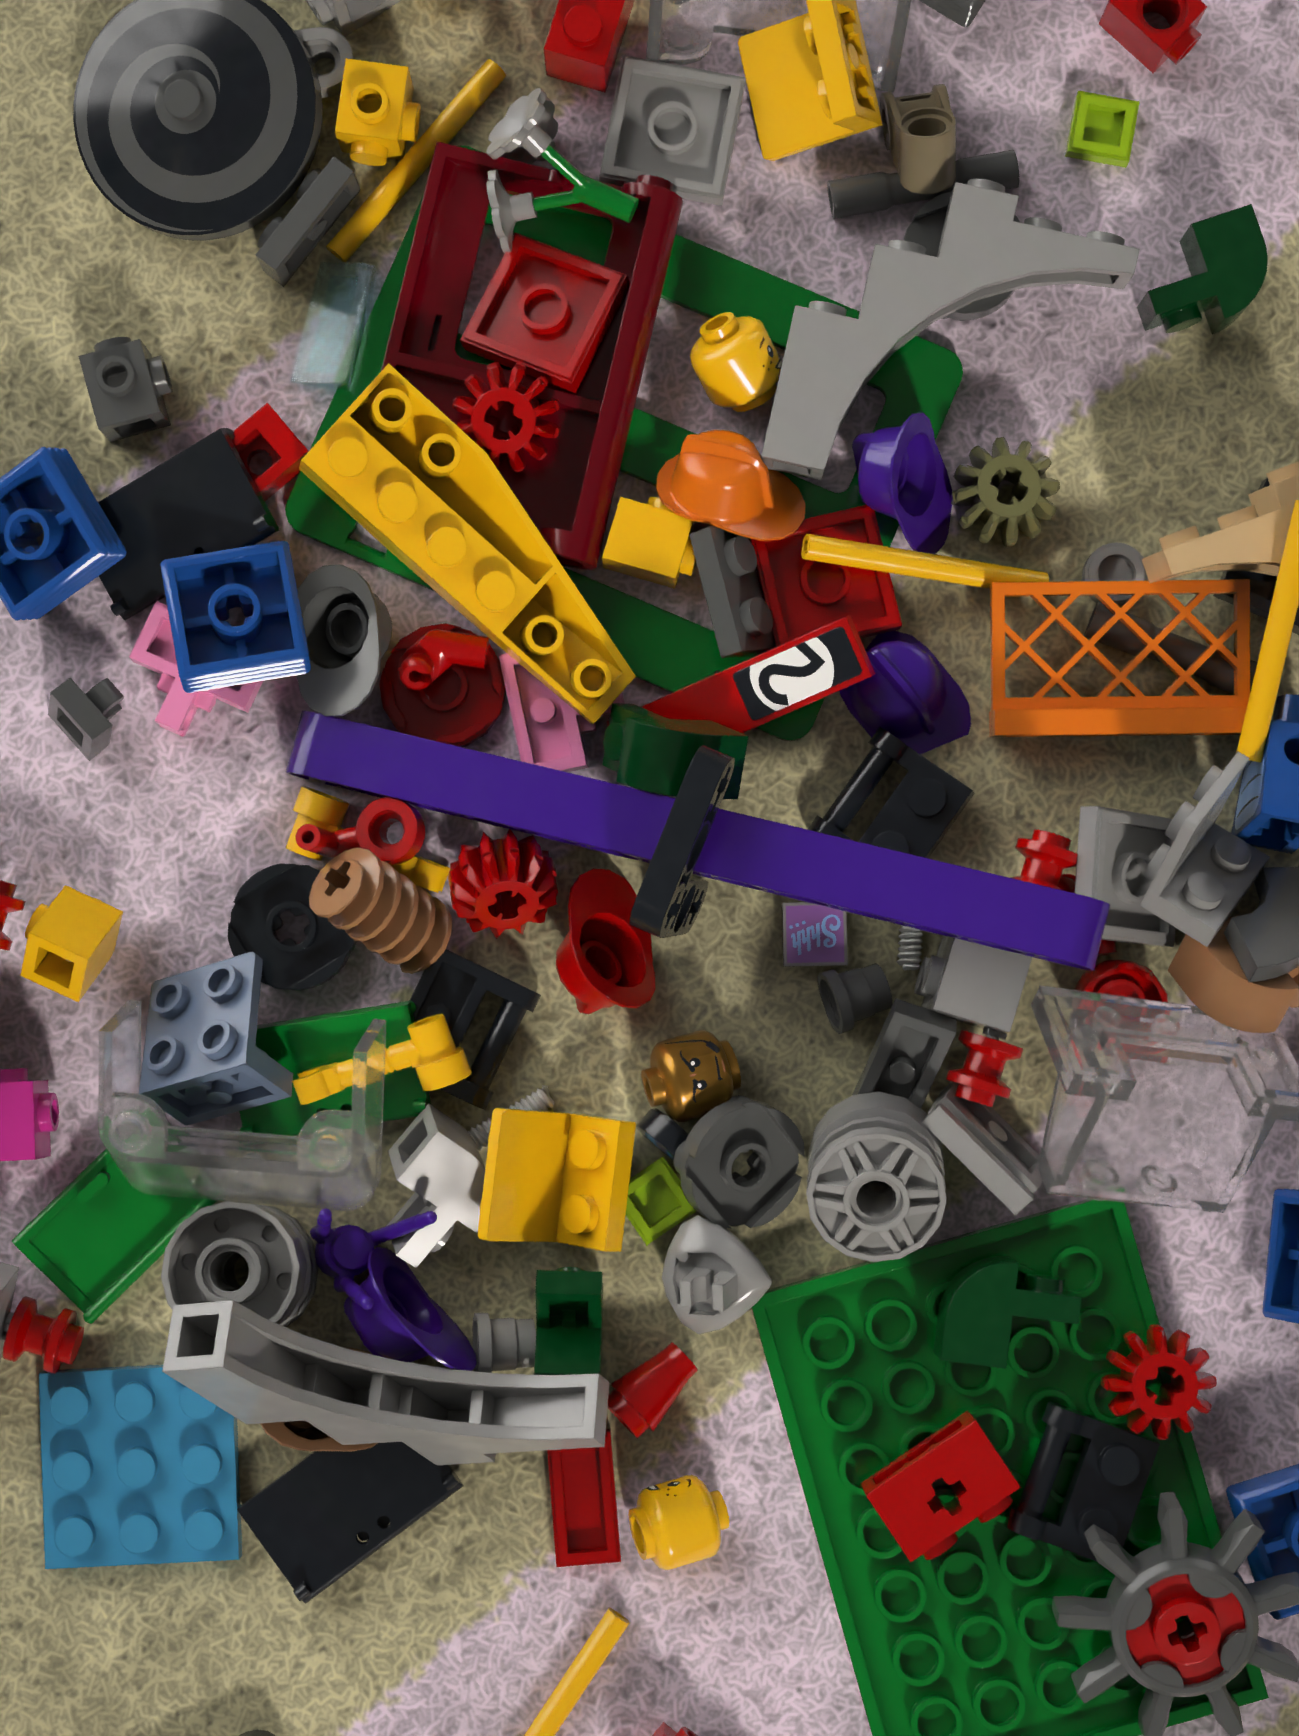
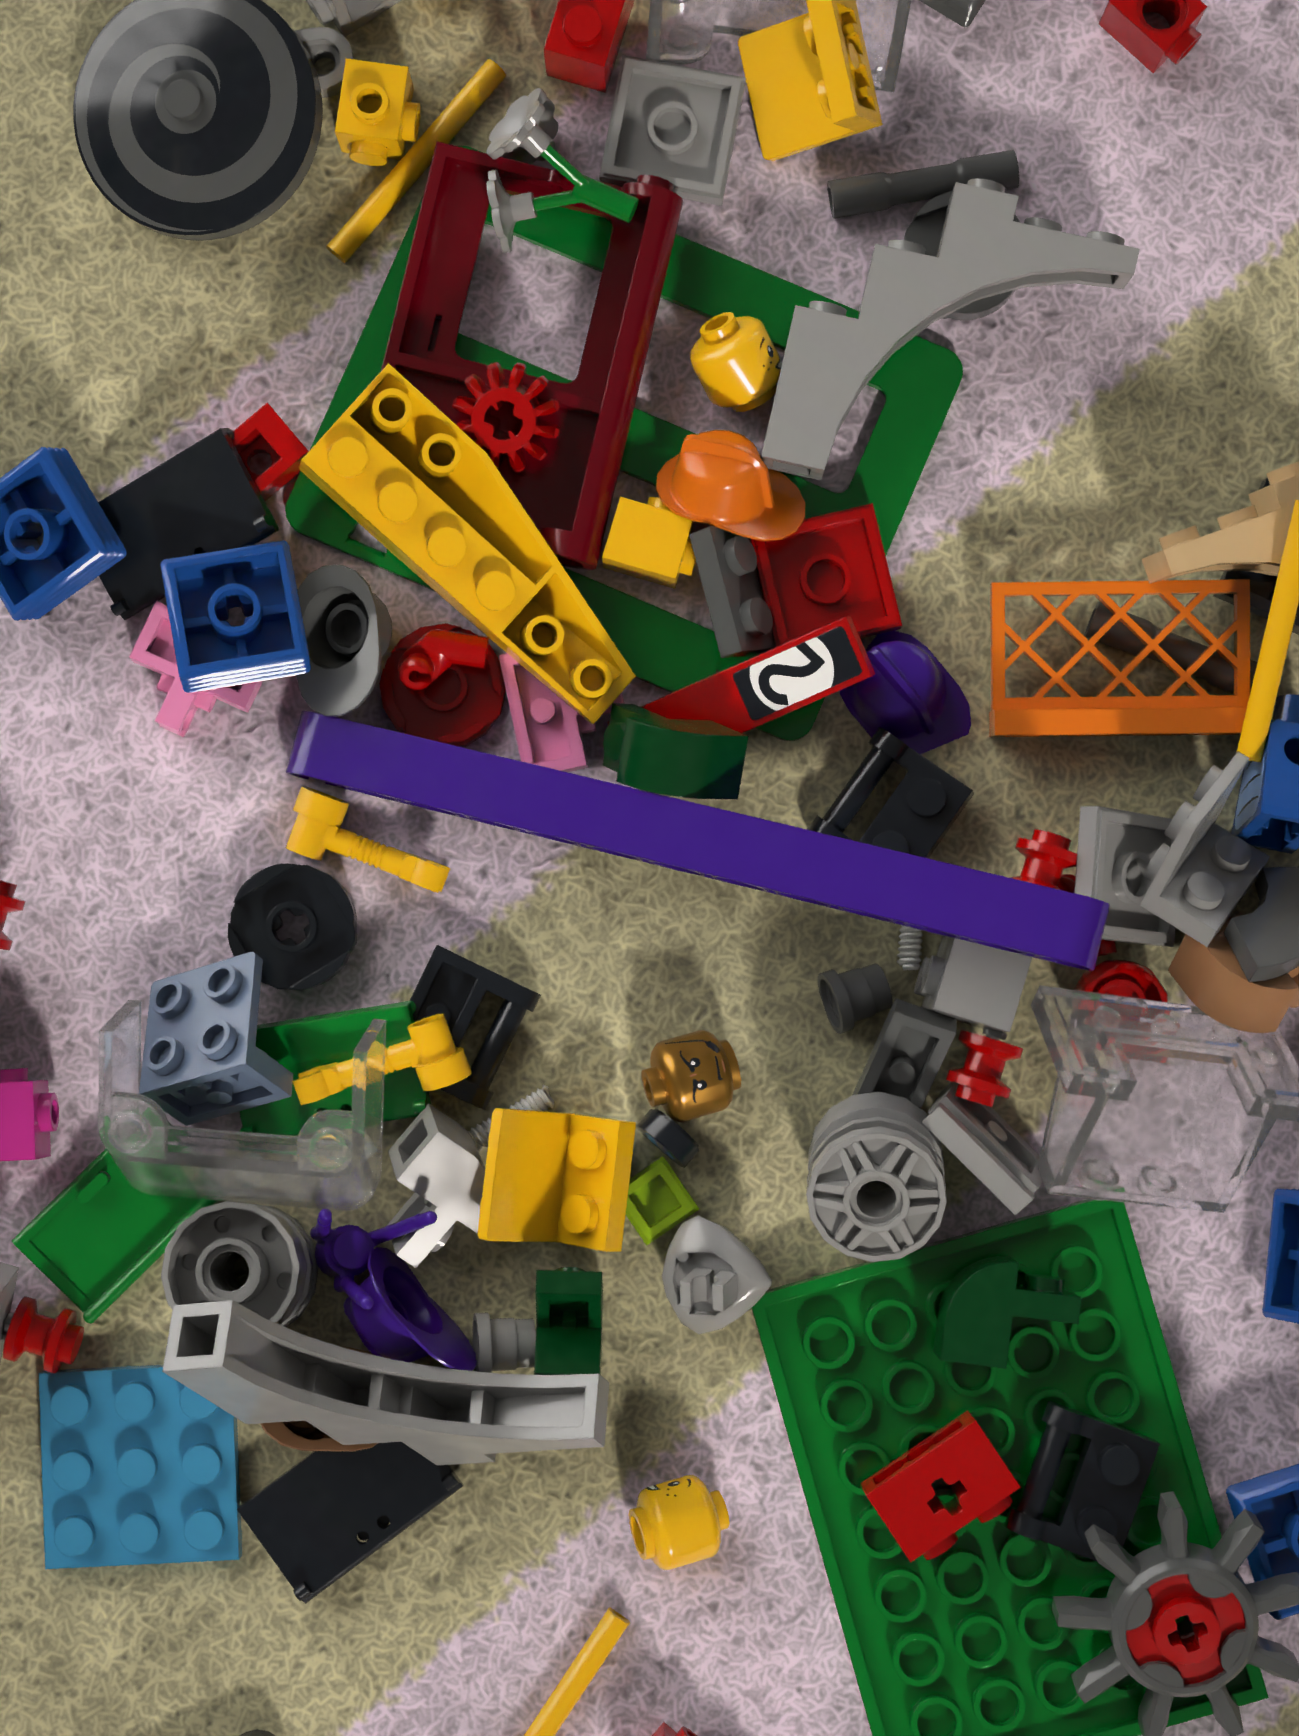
(71, 930): yellow brick -> none
(87, 715): dark grey tile -> none
(126, 387): dark grey brick -> none
(320, 203): dark grey plate -> none
(335, 325): clear light blue slope -> none
(370, 833): red plate -> none
(382, 909): medium nougat piece -> none
(503, 883): red gear -> none
(545, 312): red tile -> none
(584, 1505): red tile -> none
(603, 955): red piece -> none
(650, 1389): red cone -> none
(669, 892): black beam -> none
(714, 1144): dark grey plate -> none
(813, 935): medium lavender tile -> none
(906, 480): dark purple piece -> none
(913, 563): yellow piece -> none
(921, 139): dark tan piece -> none
(1027, 487): olive gear -> none
(1102, 129): lime tile -> none
(1114, 563): light grey tile -> none
(1173, 1397): red gear -> none
(1226, 270): dark green brick -> none

